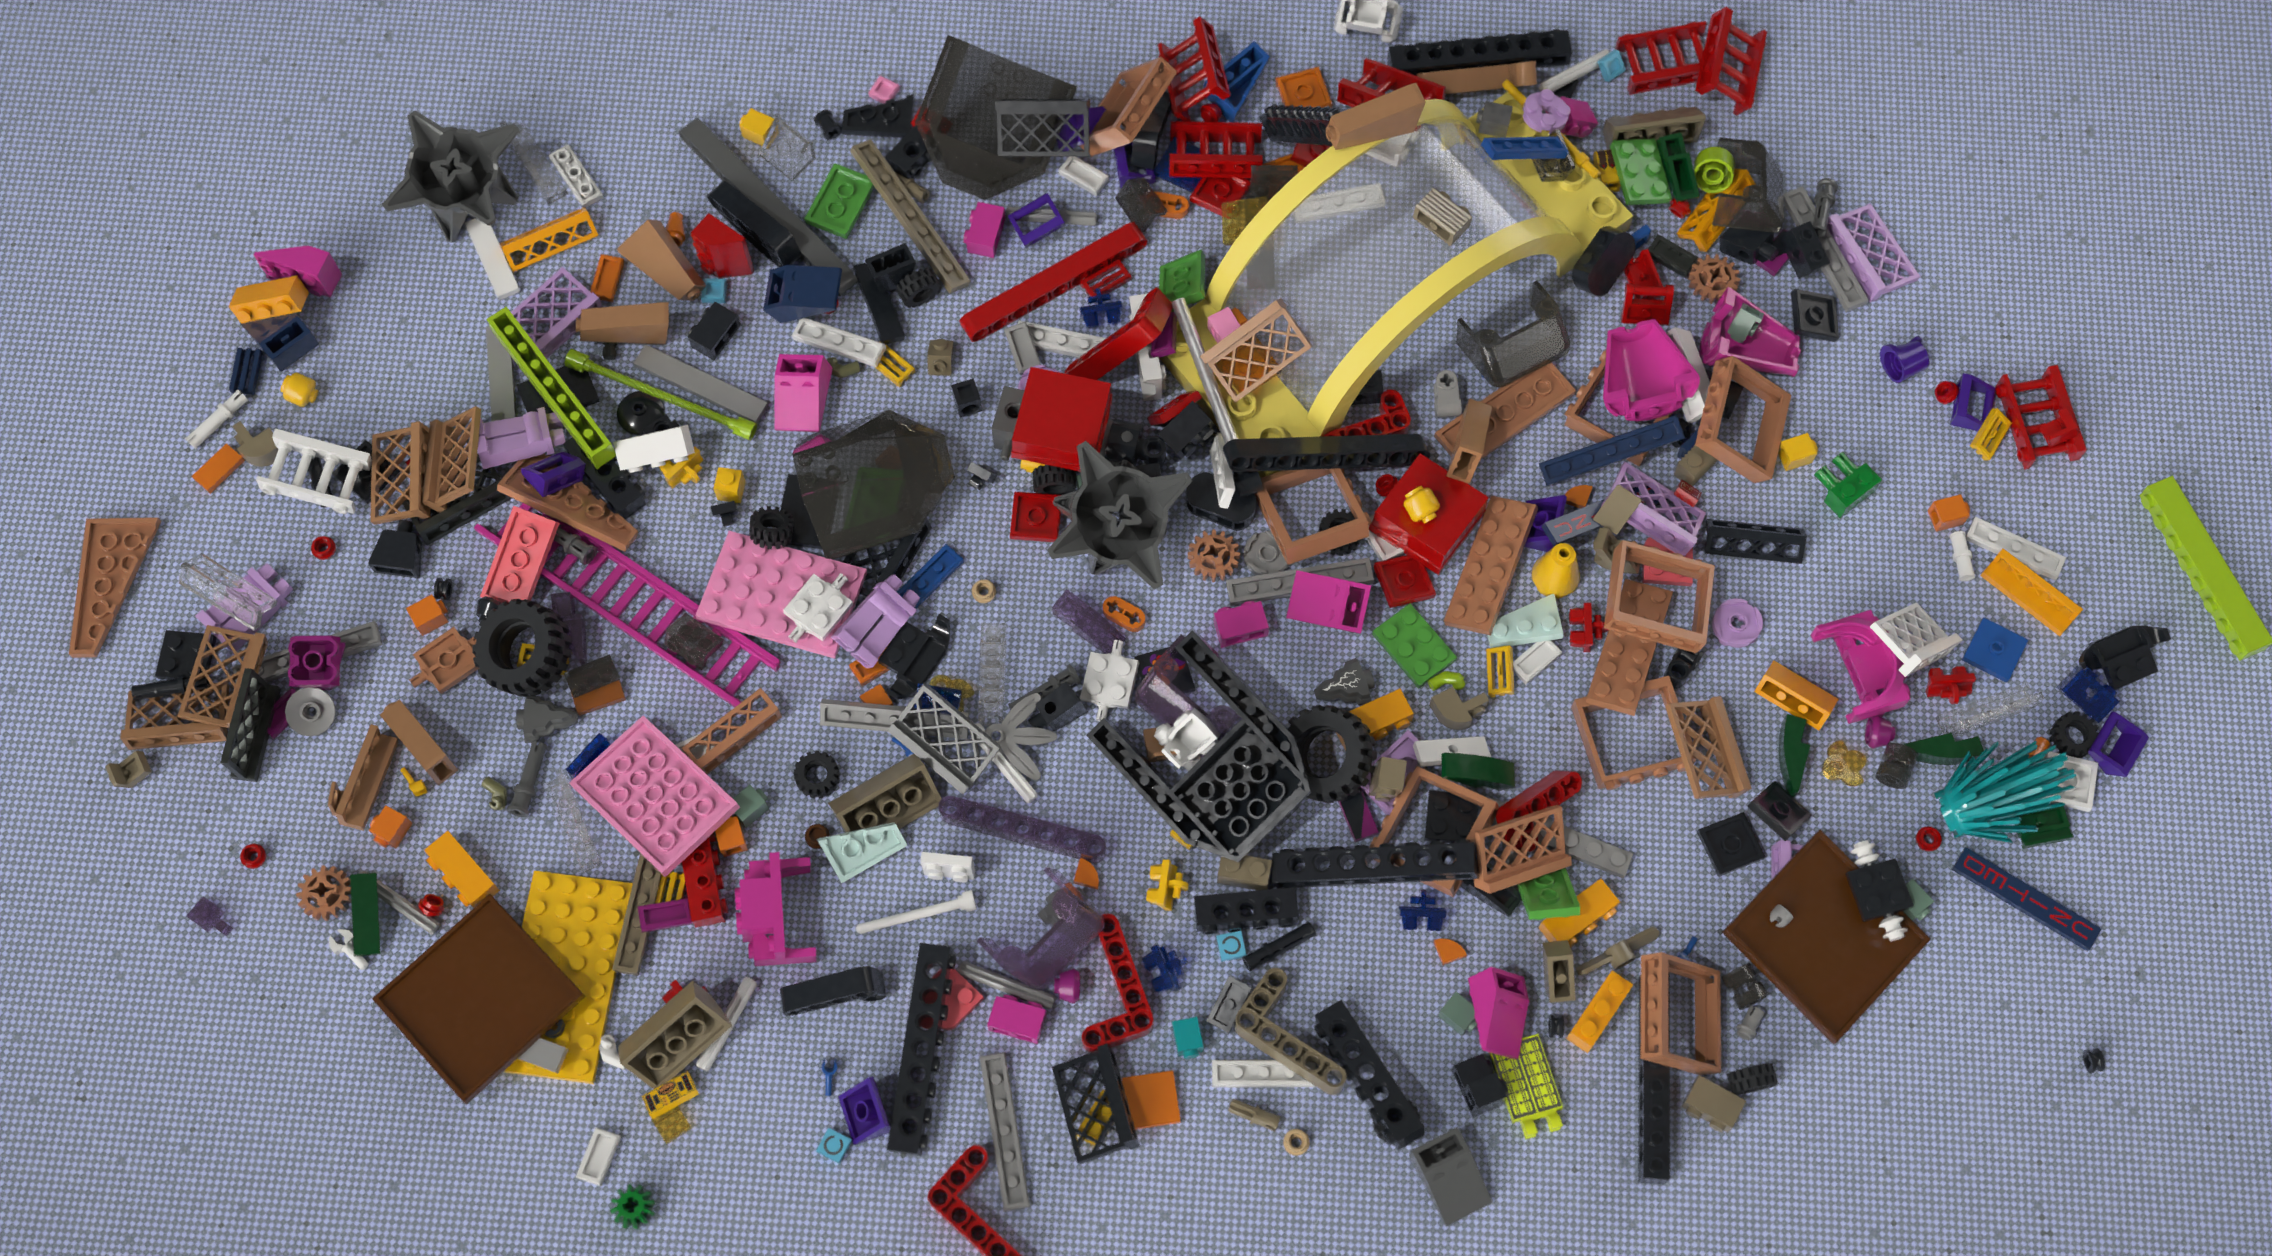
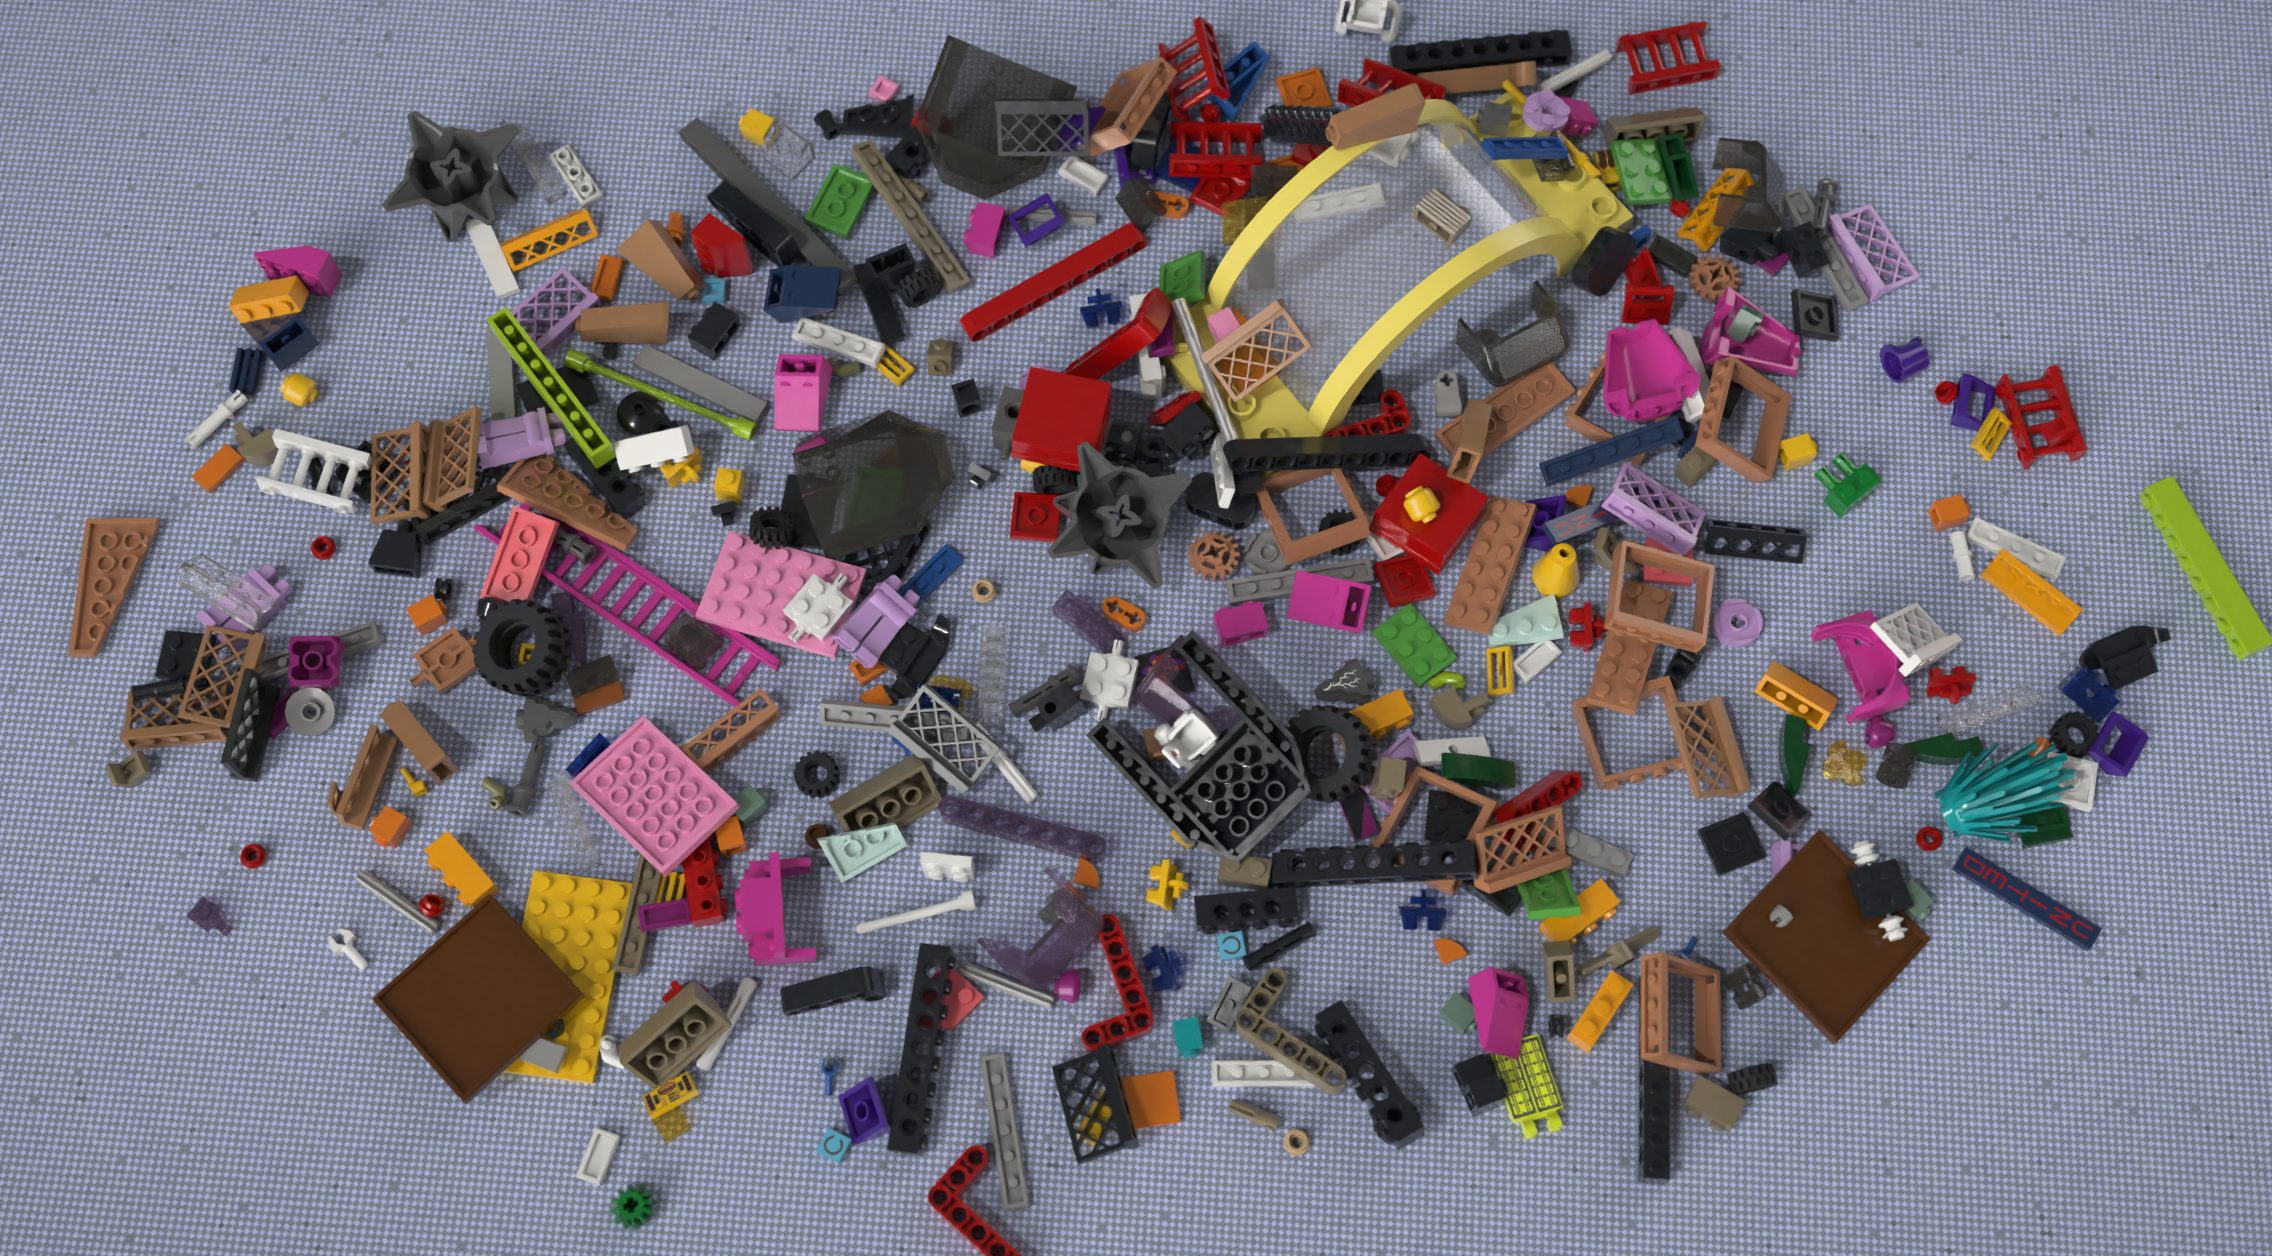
(317, 885): nougat gear -> none
(365, 914): dark green slope -> none
(558, 478): dark purple tile -> none
(1017, 1019): dark pink brick -> none
(1022, 347): light grey tile -> none
(1024, 736): light grey plant -> none
(1061, 340): white tile -> none
(1103, 272): red tile -> none
(1450, 1176): dark grey slope -> none
(1611, 65): medium azure tile -> none
(1617, 509): dark tan sticker -> none
(1687, 493): red tile -> none
(1713, 60): red fence -> none
(1714, 169): lime piece -> none
(1747, 1028): light grey pin -> none
(1994, 650): blue plate -> none
(2093, 1060): black bush -> none

